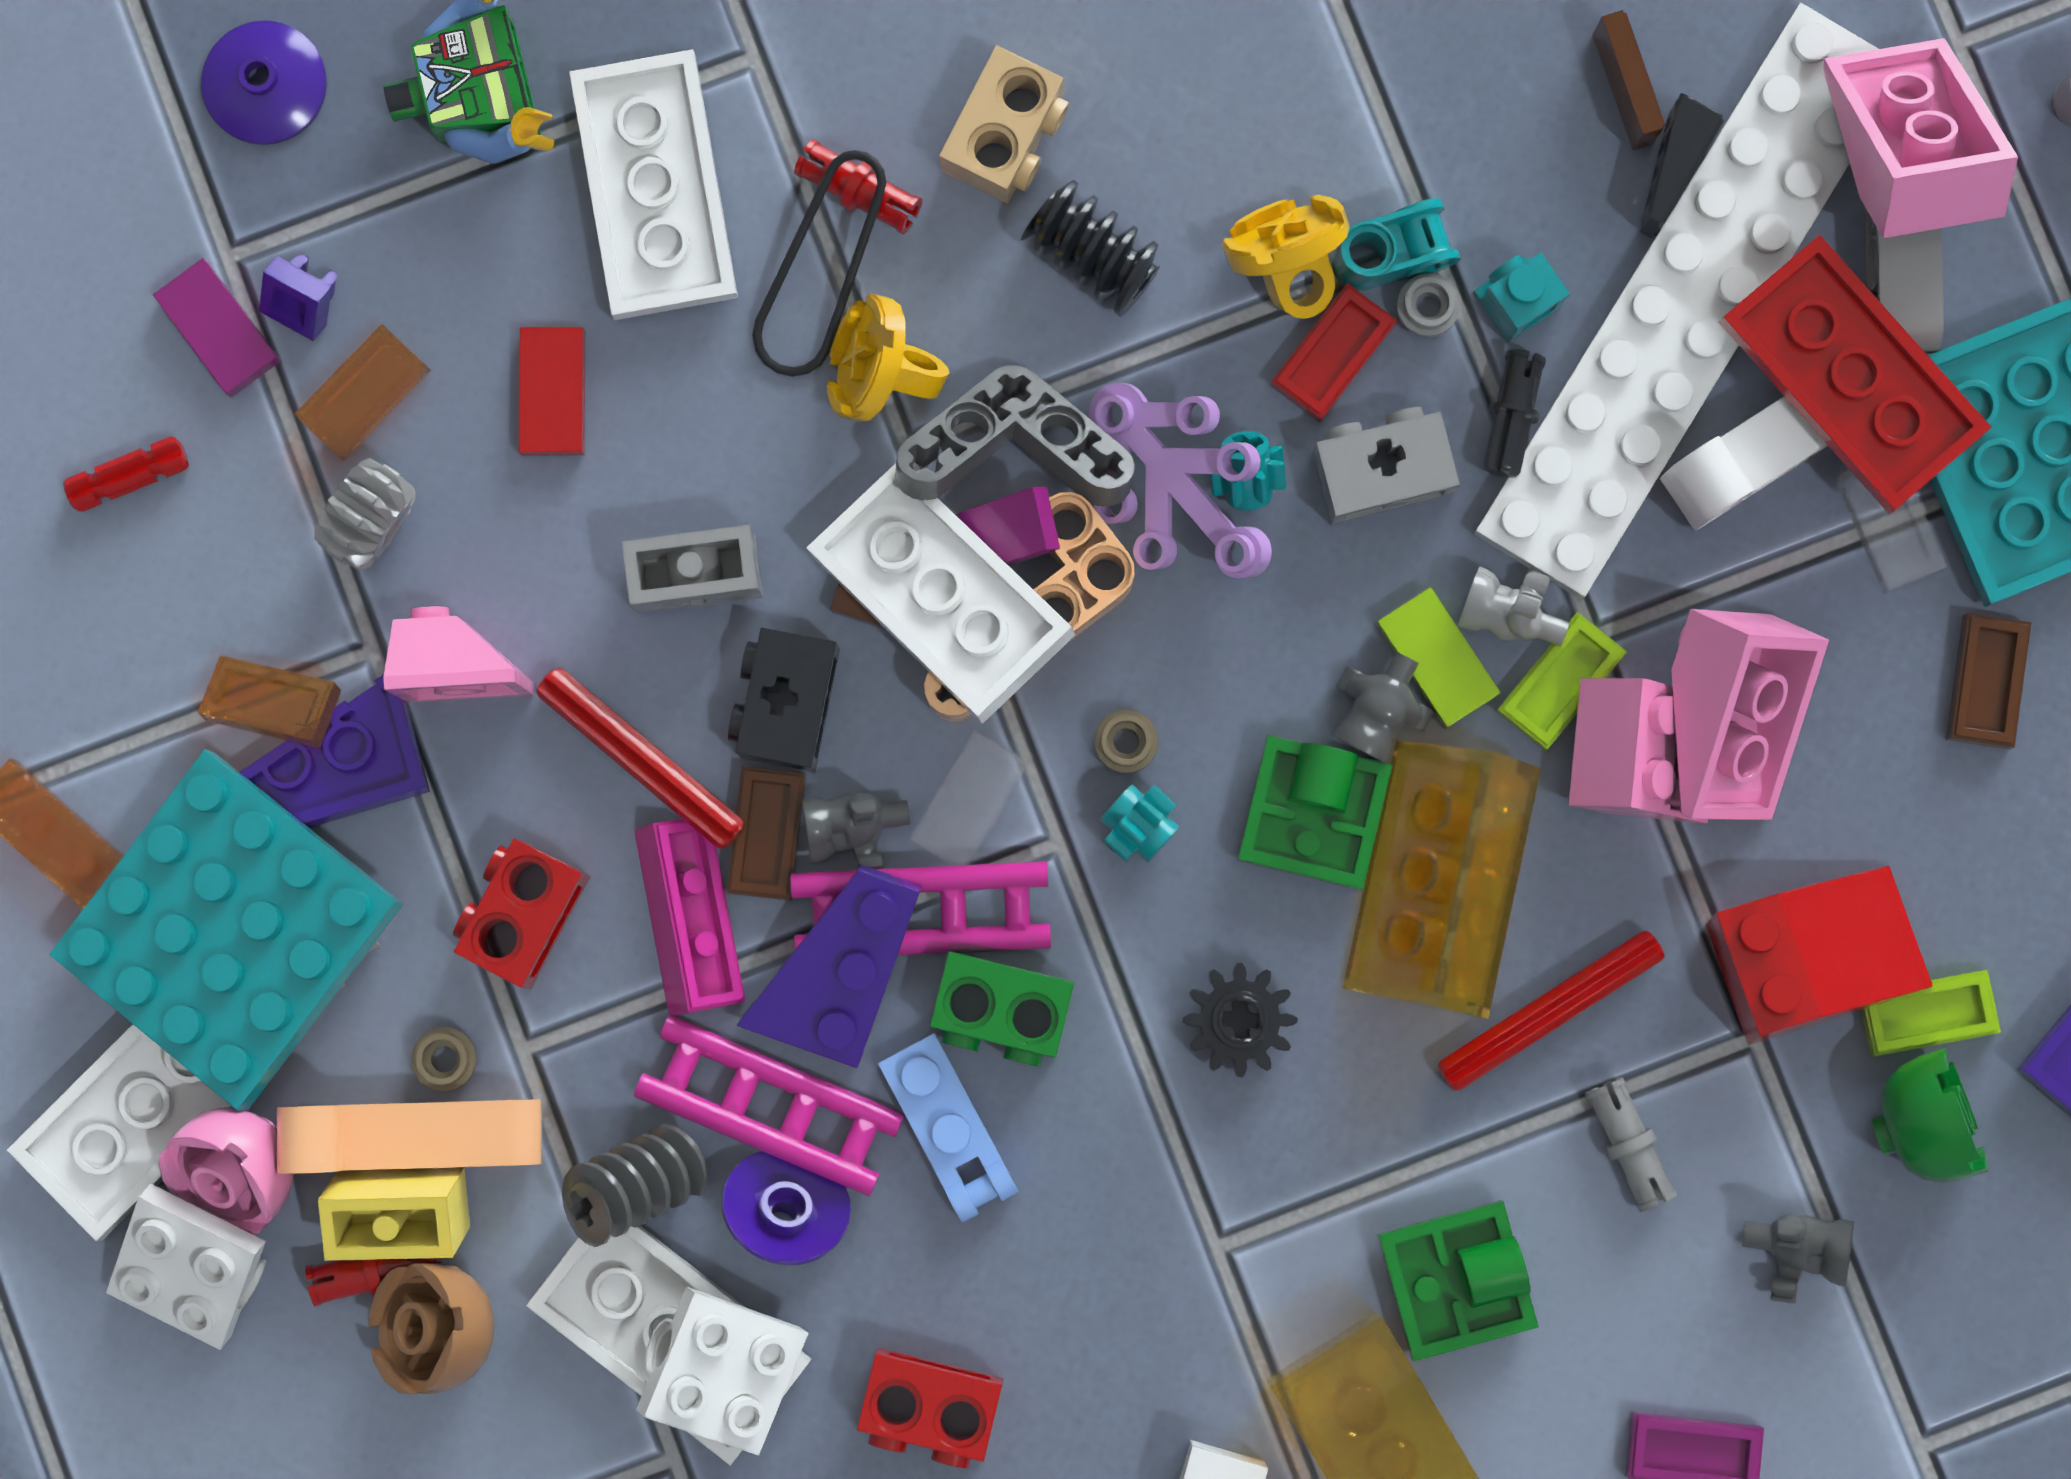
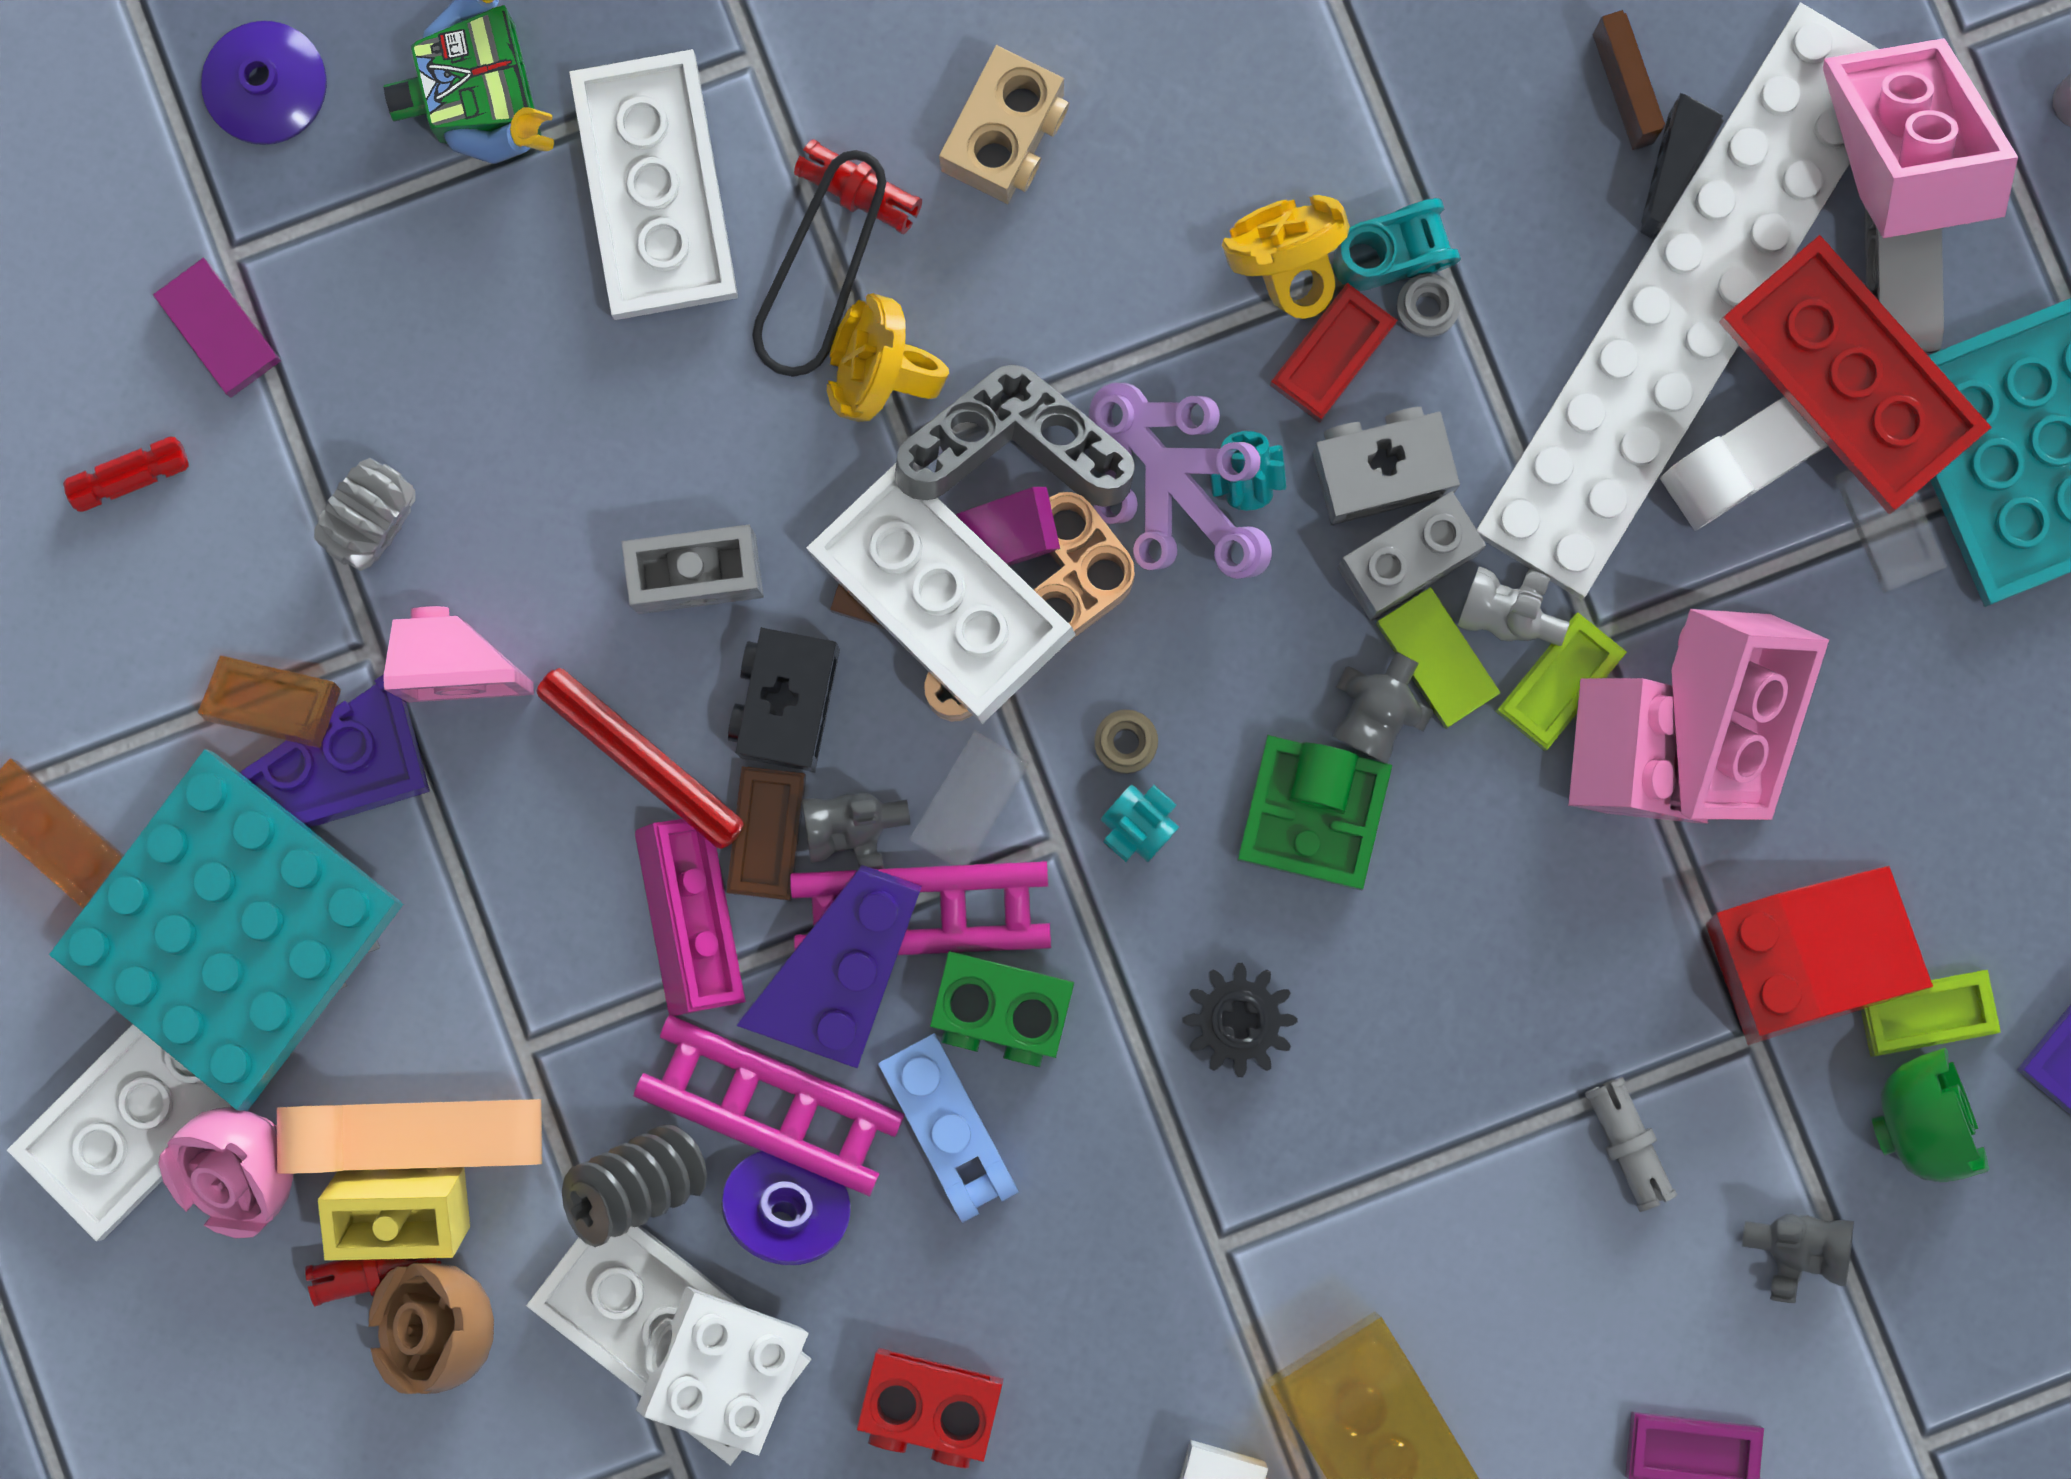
(186, 1266): white plate -> none
(296, 296): dark purple tile -> none
(362, 392): clear orange tile -> none
(424, 1059): dark tan plate -> none
(535, 921): red brick -> none
(552, 391): red tile -> none
(1094, 247): black piece -> none
(1411, 556): none -> light grey brick
(1442, 878): clear yellow slope -> none
(1458, 1280): green plate -> none
(1513, 413): black axle -> none
(1521, 295): teal brick -> none
(1551, 1010): red axle -> none
(1988, 681): reddish brown tile -> none

